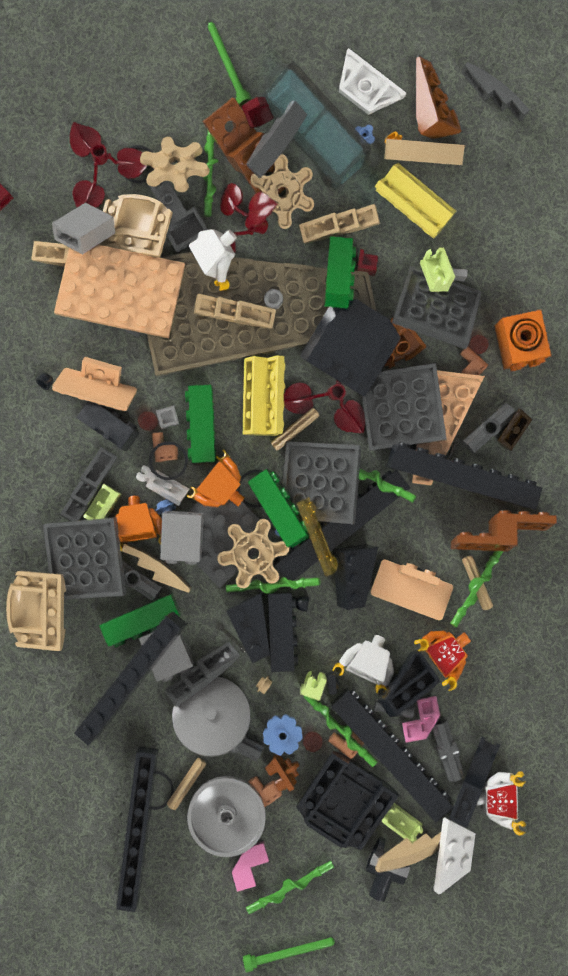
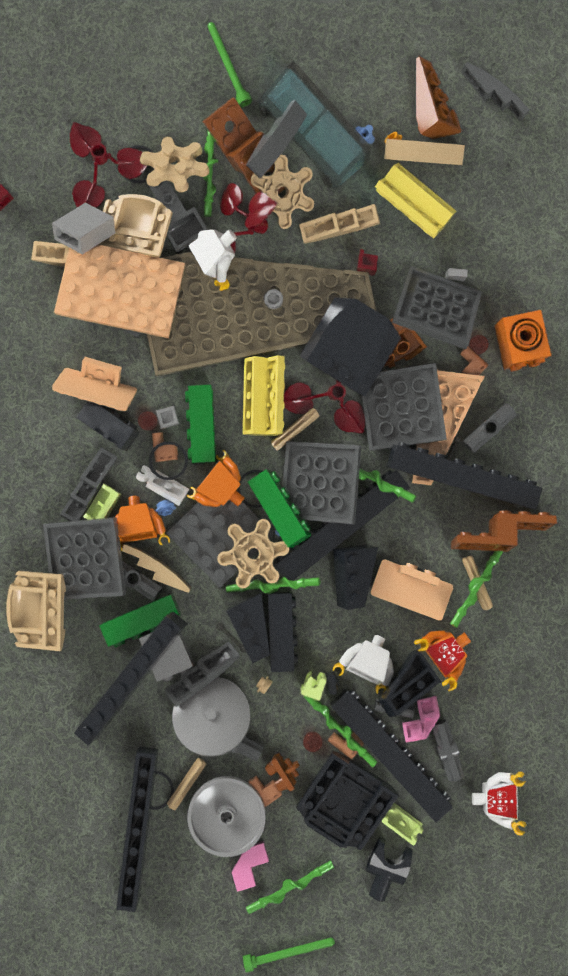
(45, 381): black hinge -> none
(182, 537): light grey brick -> none
(234, 311): tan slope -> none
(257, 112): dark red panel -> none
(278, 743): medium blue plant -> none
(302, 603): black hinge -> none
(308, 512): clear yellow plate -> none
(339, 272): green brick -> none
(366, 85): white wing -> none
(408, 853): tan slope -> none
(437, 270): yellowish green hinge -> none
(454, 855): white wing -> none
(474, 783): black piece -> none
(514, 430): dark brown slope -> none

